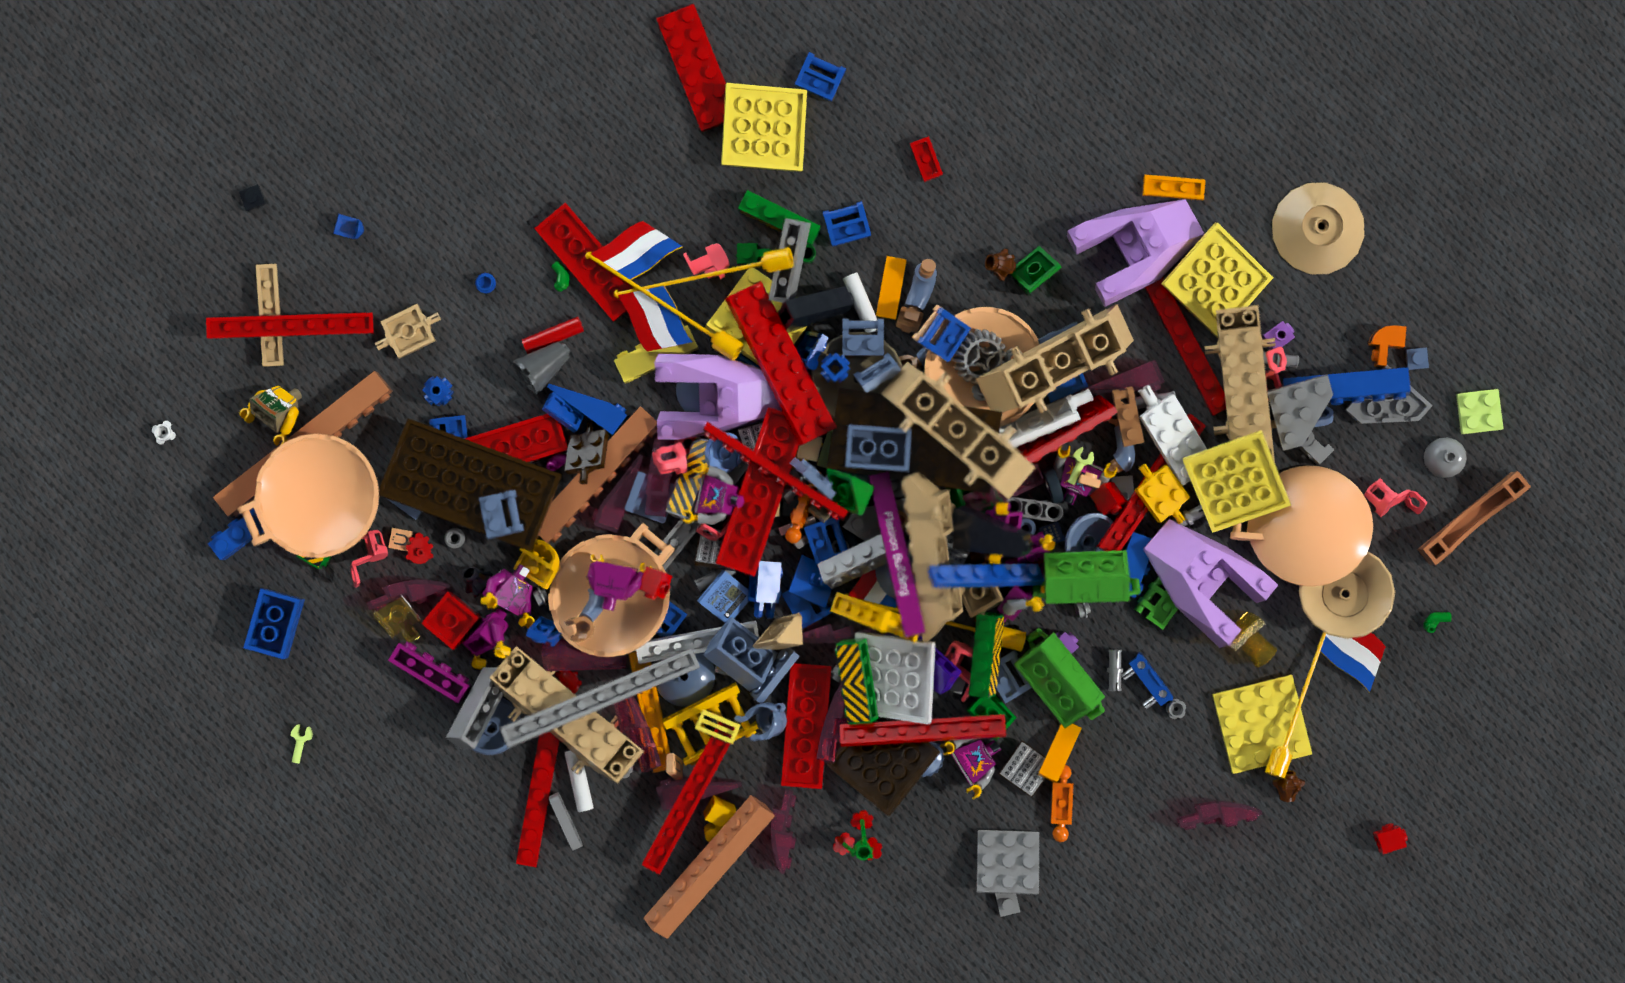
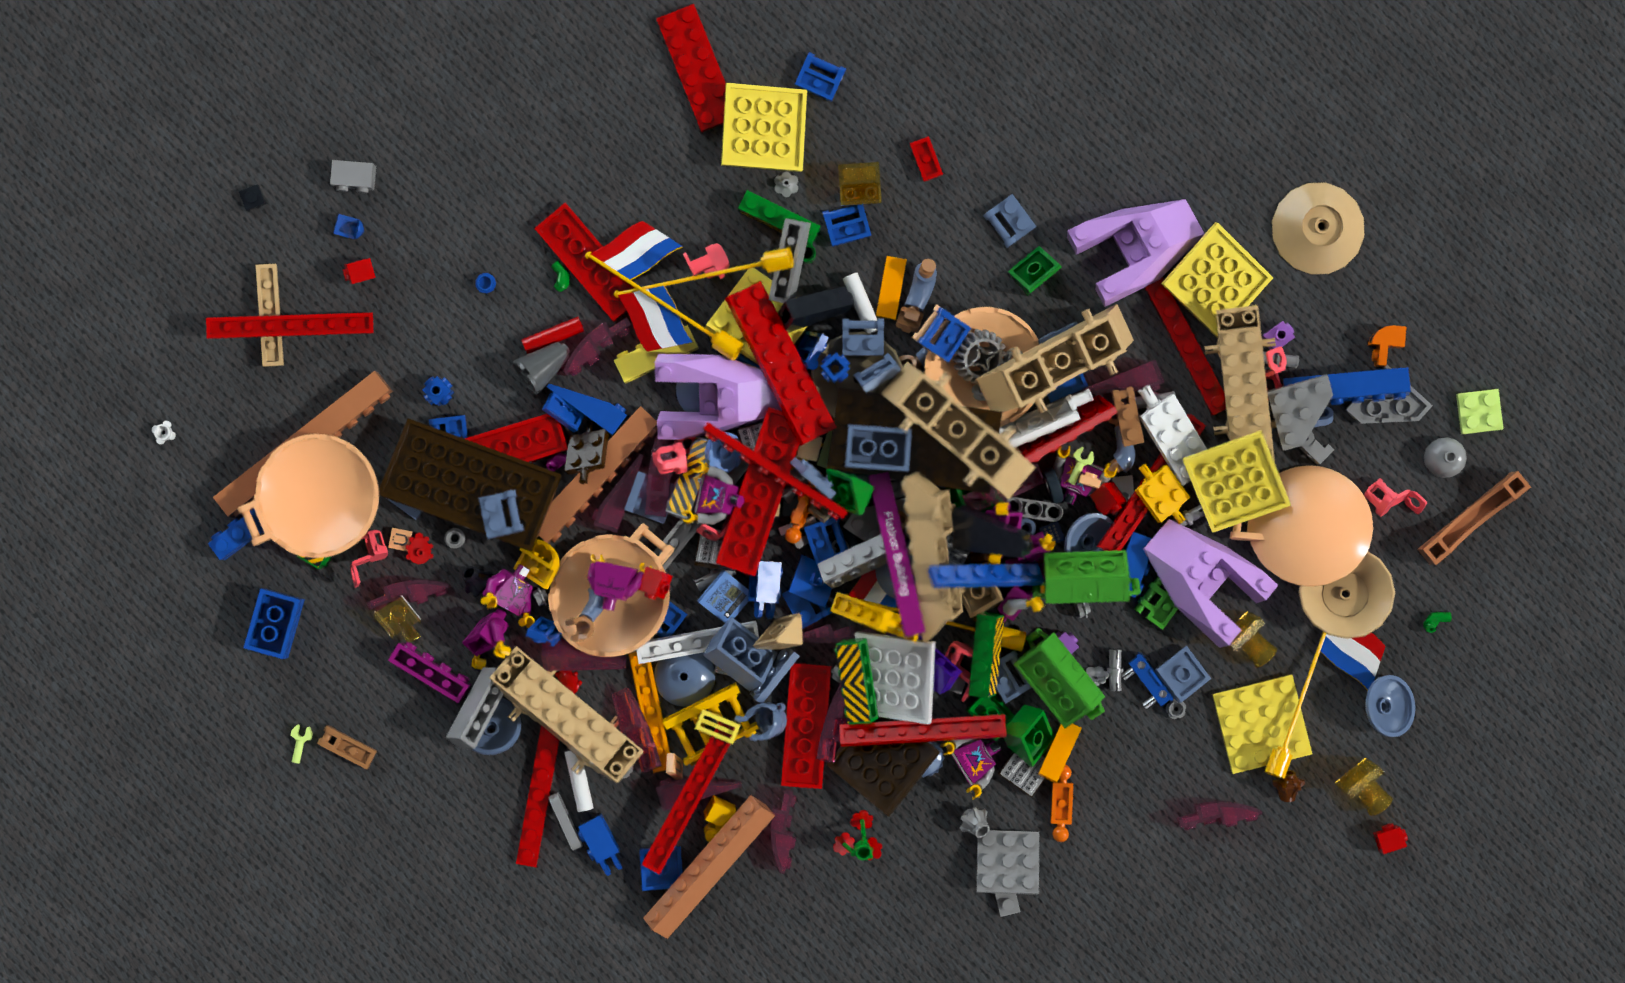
(275, 409): torso -> none
(347, 747): none -> medium nougat plate
(353, 176): none -> light grey brick
(358, 271): none -> red brick
(408, 331): tan plate -> none
(451, 620): red container -> none
(587, 350): none -> clear pink slope
(599, 698): light grey plate -> none
(600, 842): none -> blue hinge
(670, 873): none -> blue plate
(749, 253): green plate -> none
(788, 189): none -> light grey plant
(859, 183): none -> clear yellow slope
(975, 822): none -> light grey rock
(1000, 264): reddish brown rock -> none
(1014, 216): none -> sand blue plate
(1029, 734): none -> green slope
(1097, 674): none -> light grey plant
(1173, 187): light orange tile -> none
(1182, 674): none -> sand blue plate
(1362, 782): none -> clear yellow plant
(1390, 706): none -> sand blue dish
(1416, 358): sand blue plate -> none

